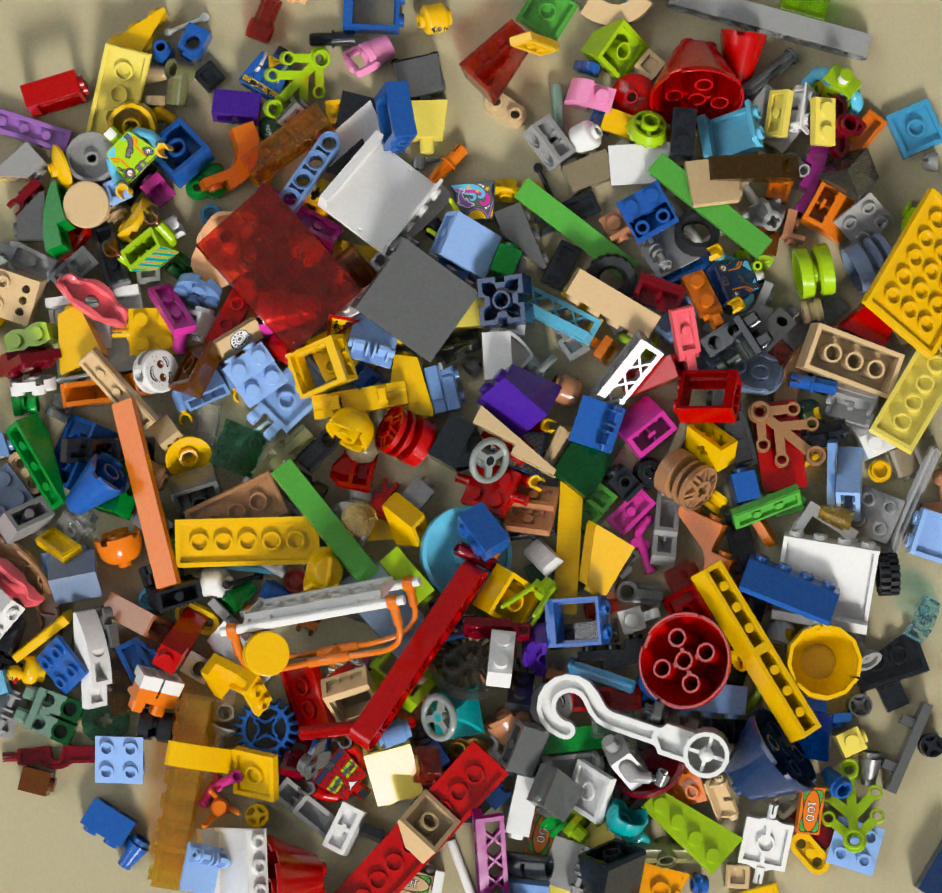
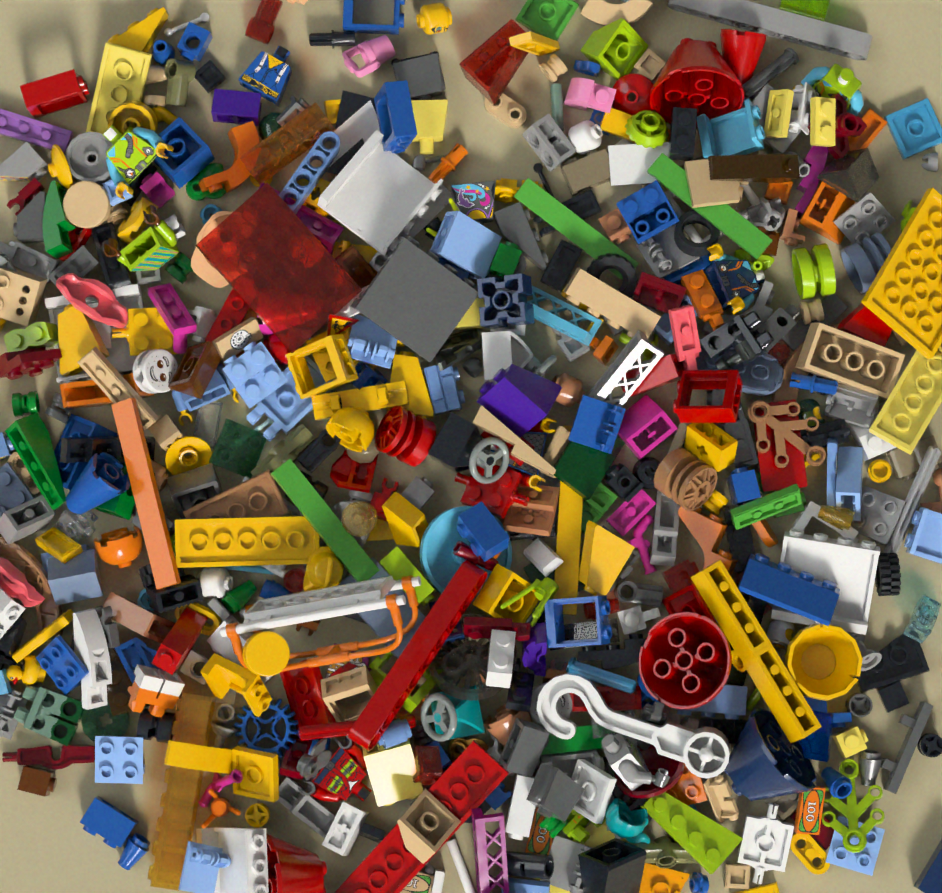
(37, 385): white plate -> none
(197, 291): medium blue plate -> none
(227, 584): black hinge -> none
(298, 77): lime plant -> none
(553, 68): none -> tan wheel

